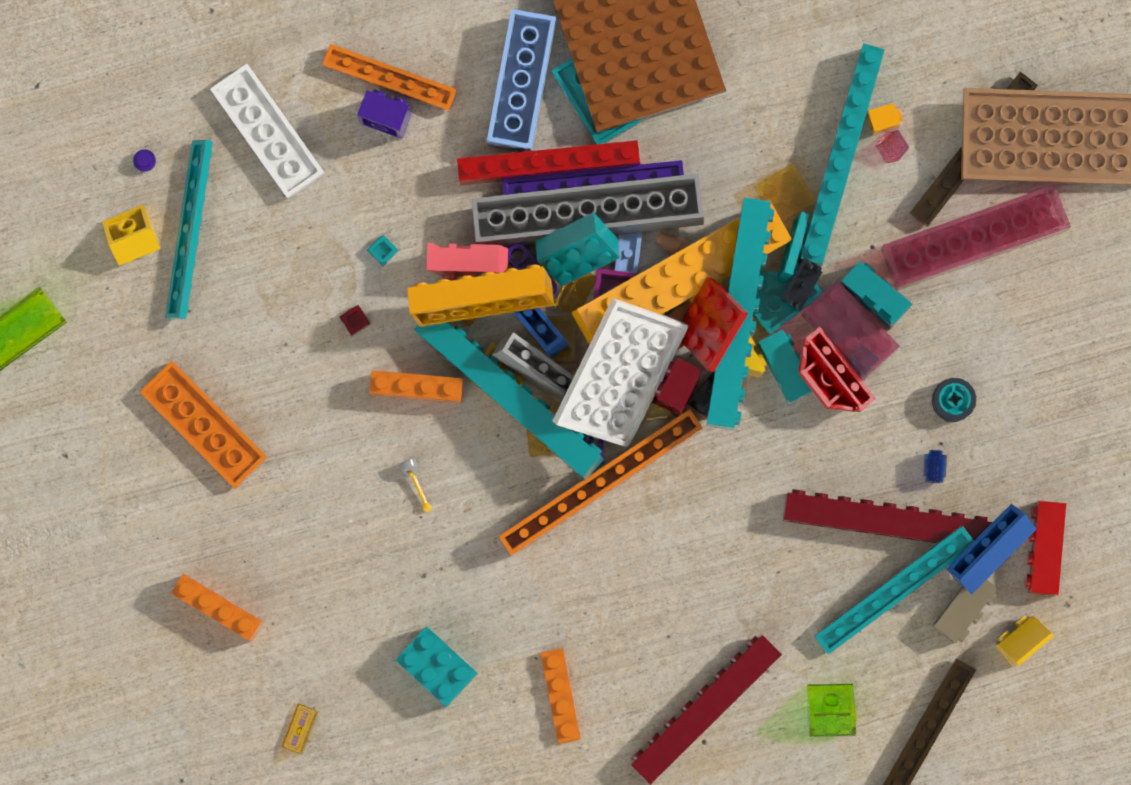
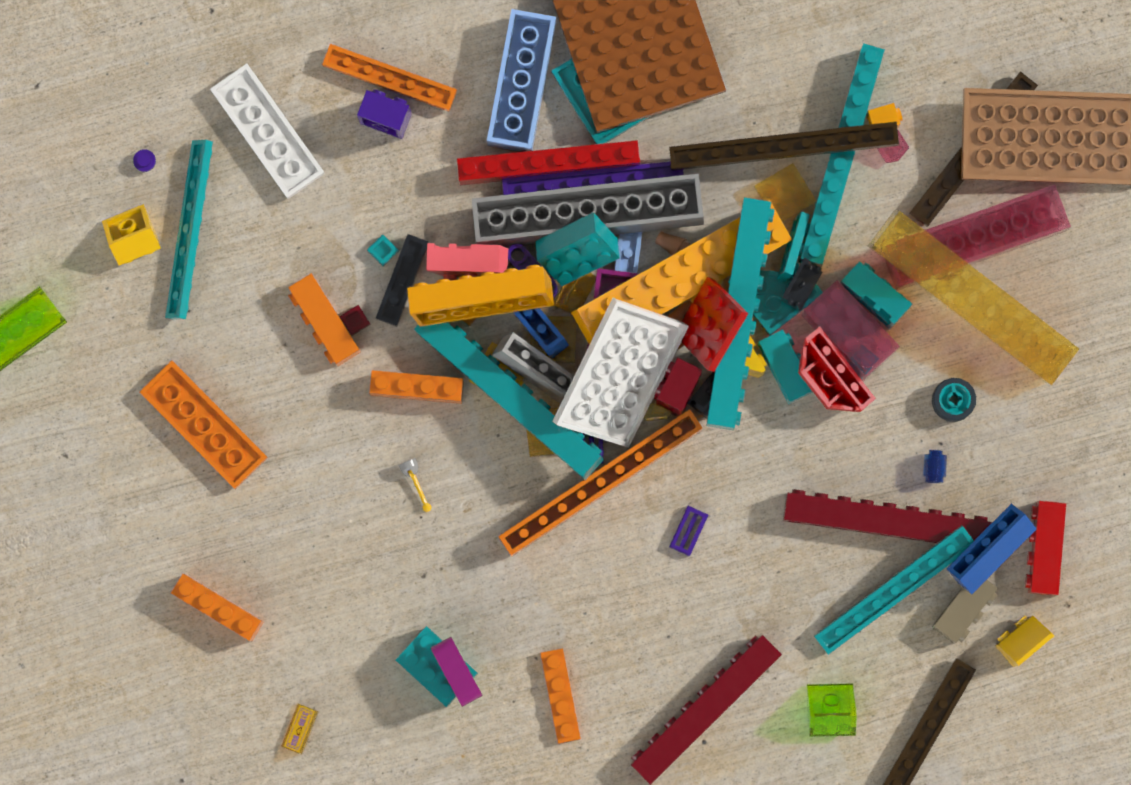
(324, 319): none -> orange brick
(401, 279): none -> black plate
(456, 671): none -> magenta beam
(681, 548): none -> dark purple tile
(784, 146): none -> dark brown plate
(973, 297): none -> clear yellow brick

